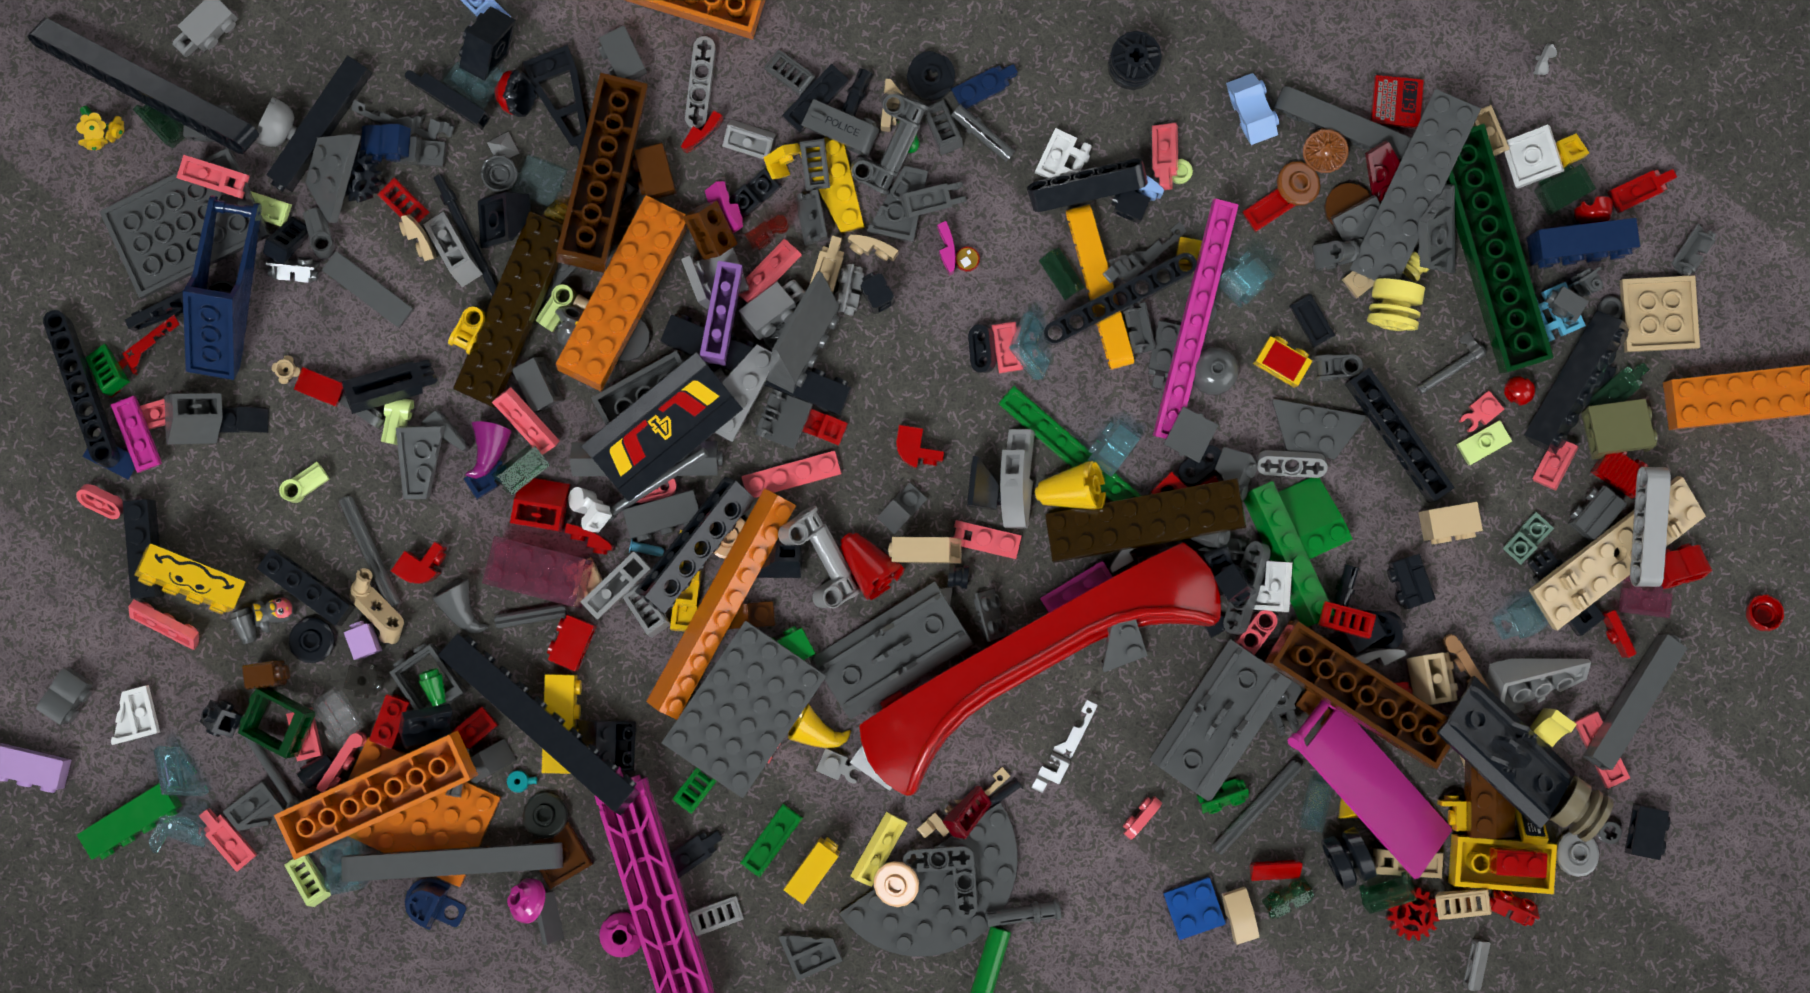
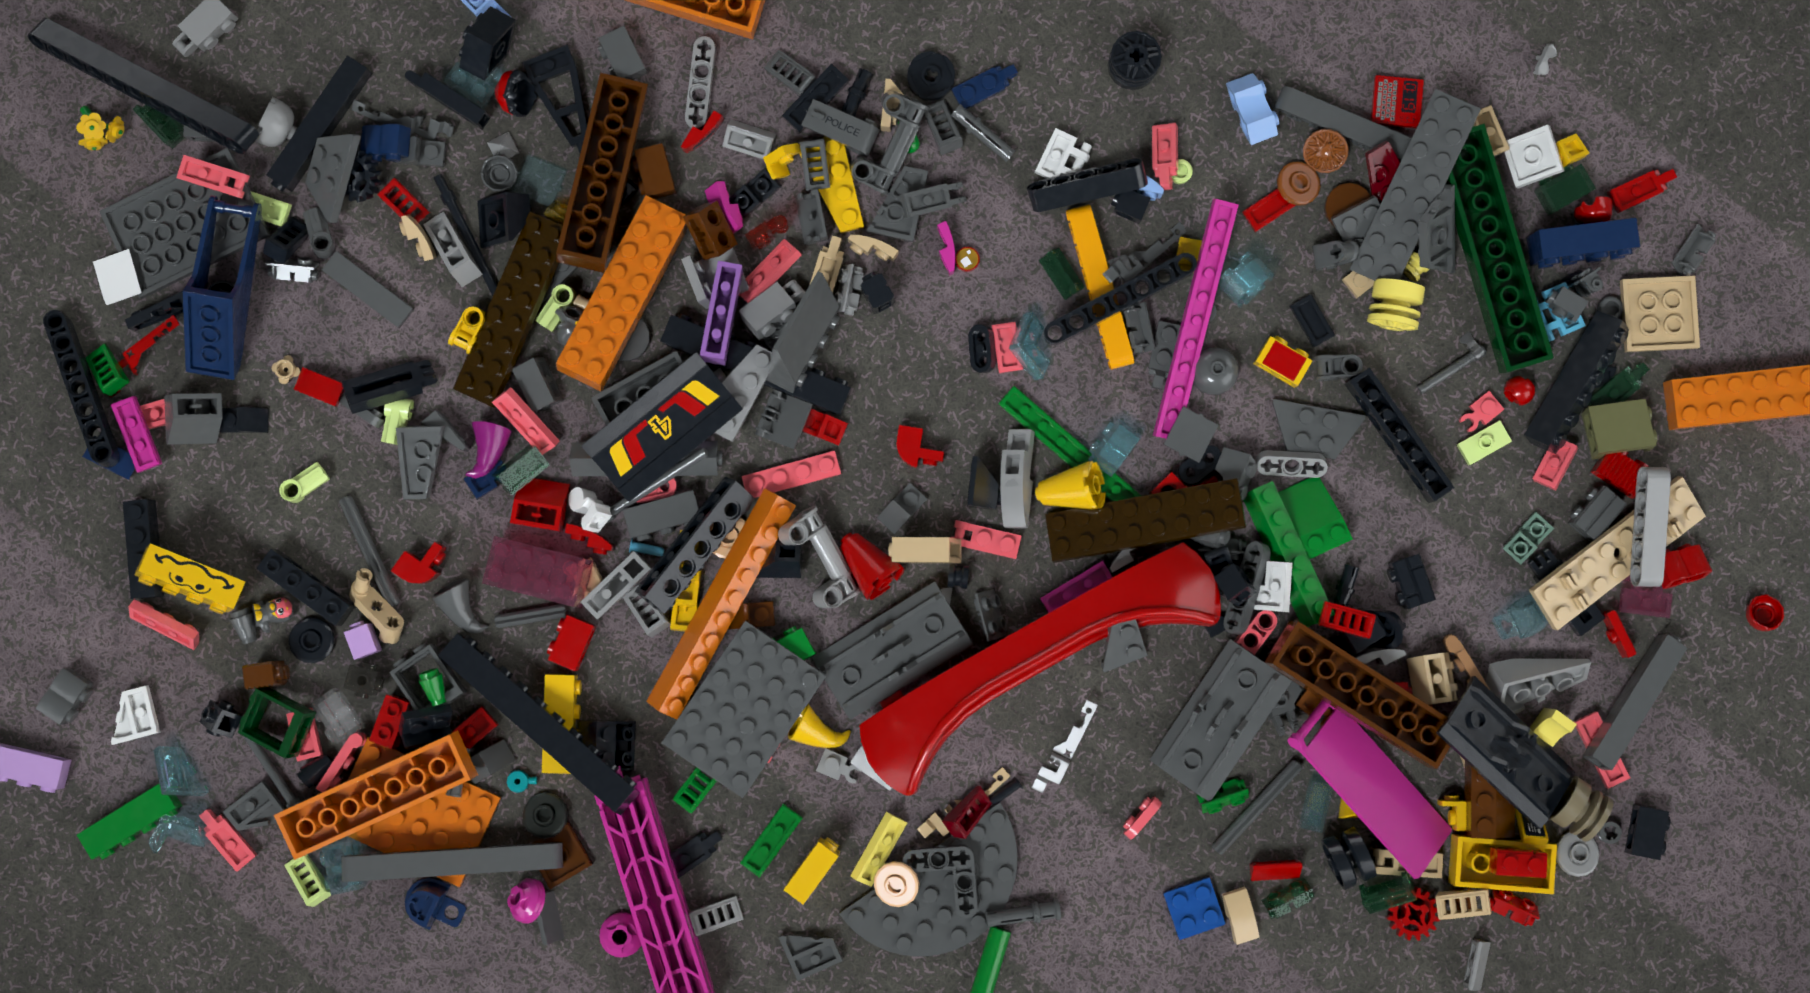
(100, 501): coral plate -> none
(117, 277): none -> white sticker
(1450, 521): tan brick -> none

